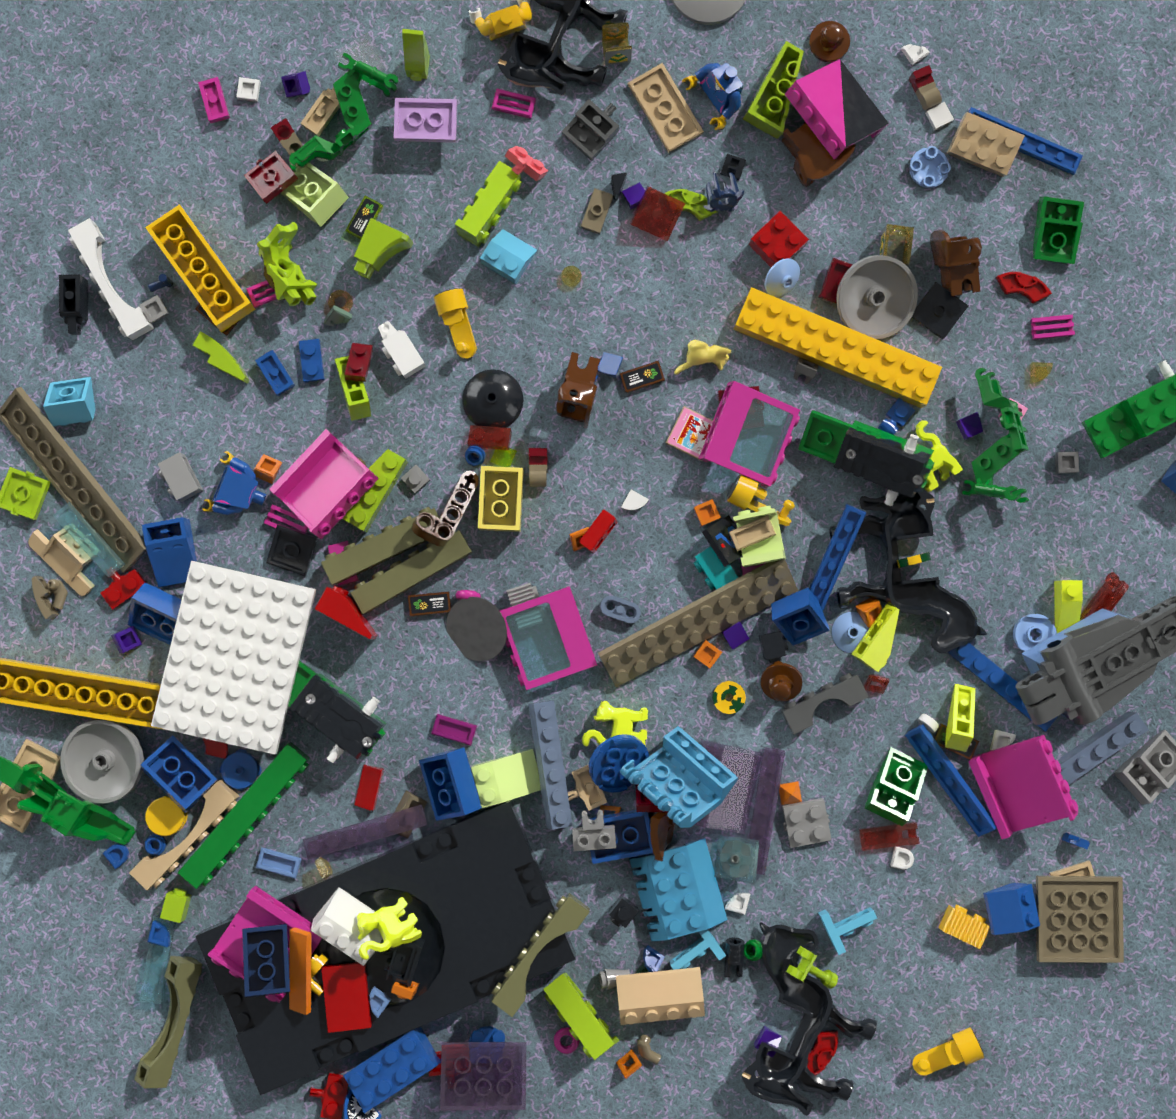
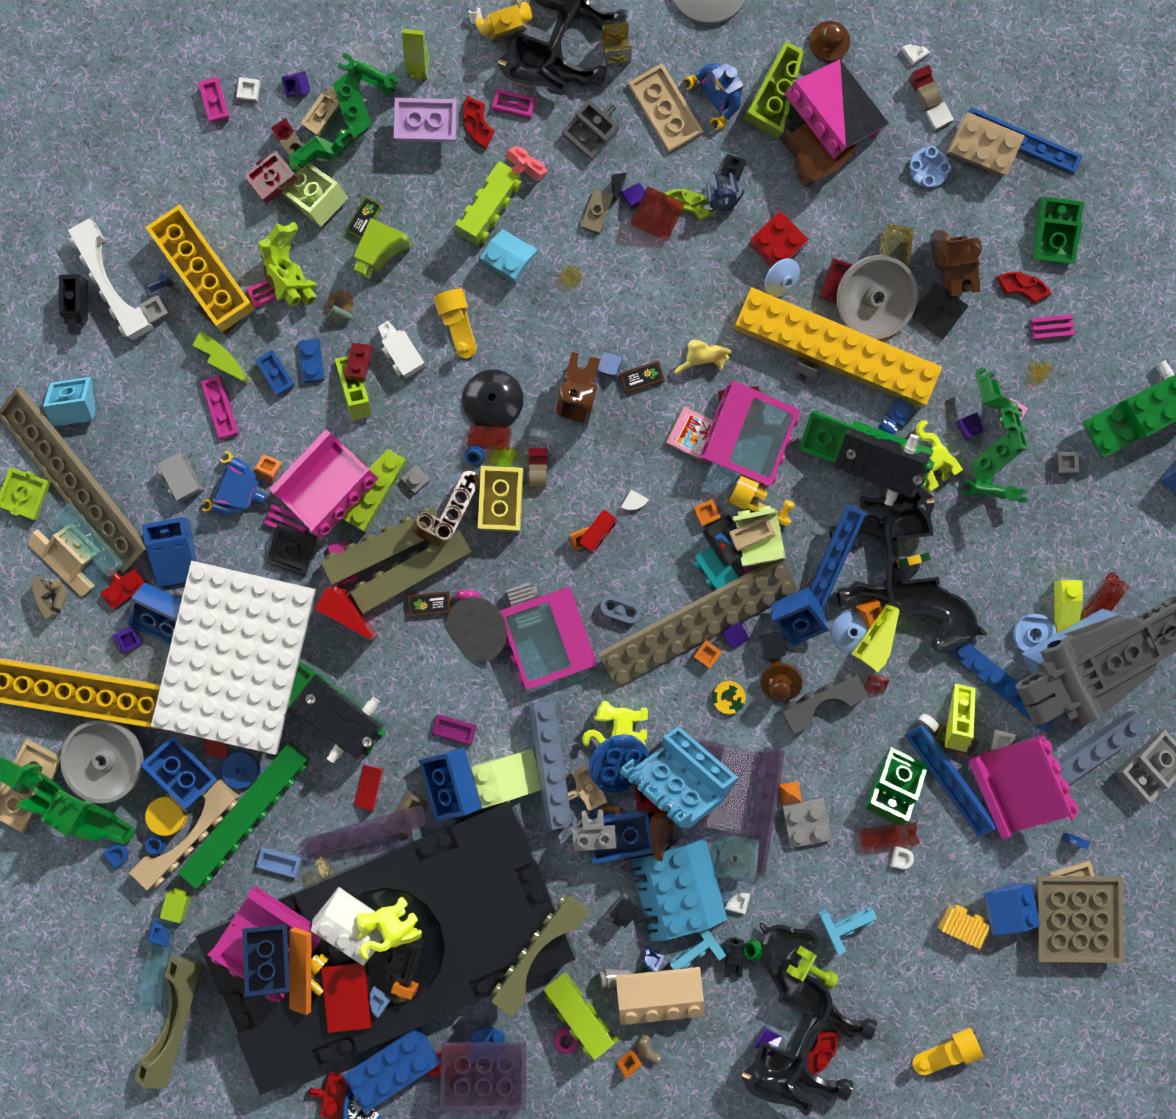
(219, 407): none -> dark pink tile
(475, 123): none -> red tile

